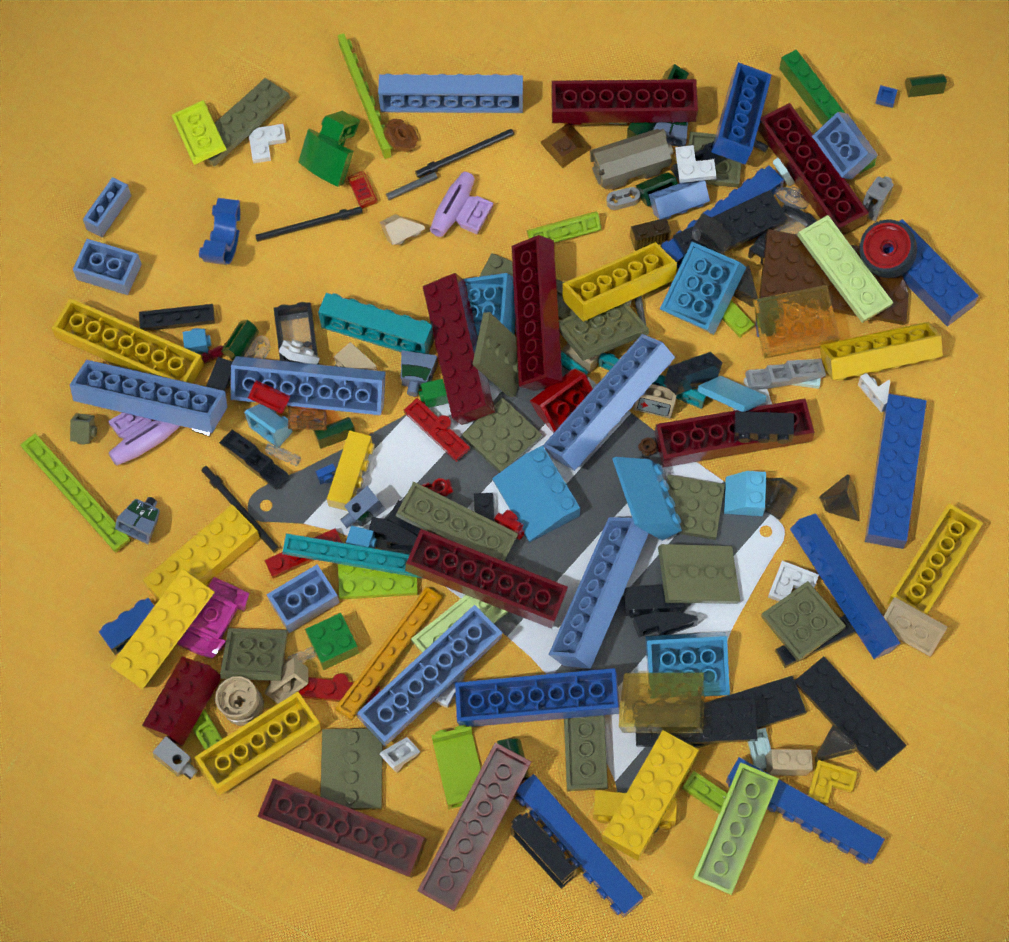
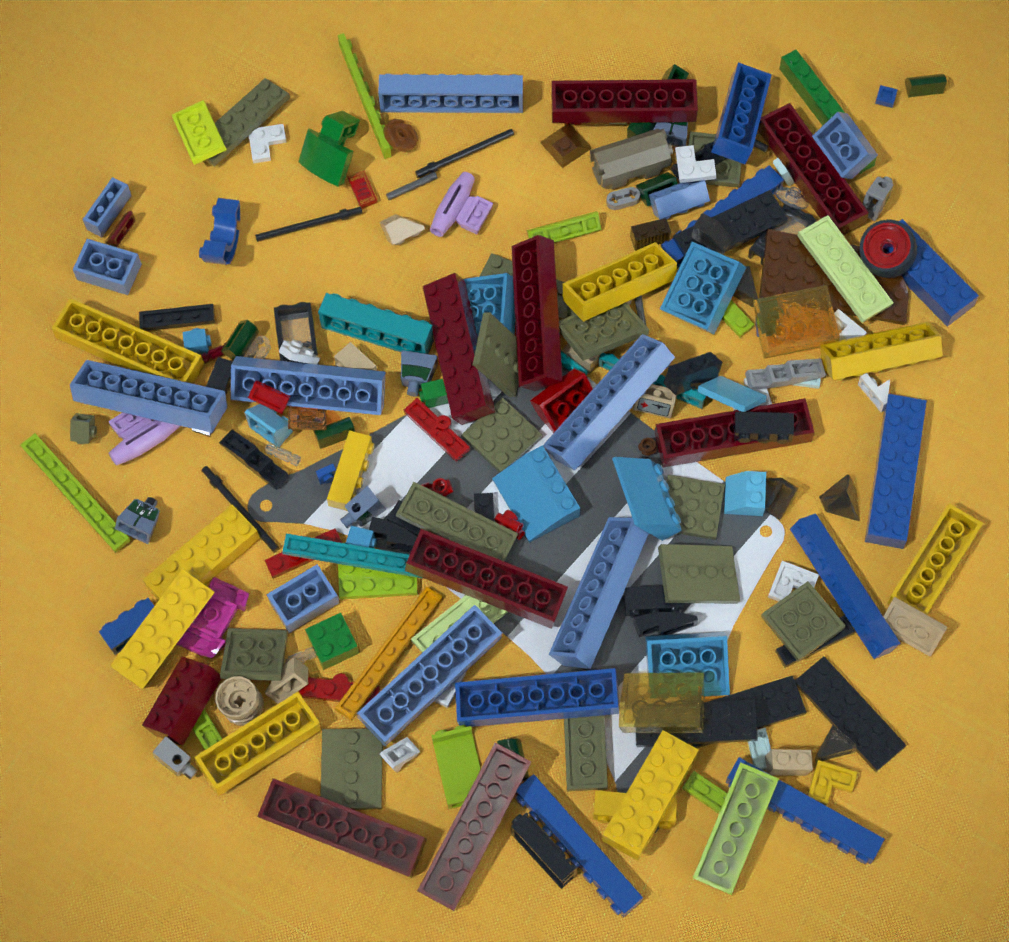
(121, 229): none -> dark red slope
(848, 326): none -> white slope

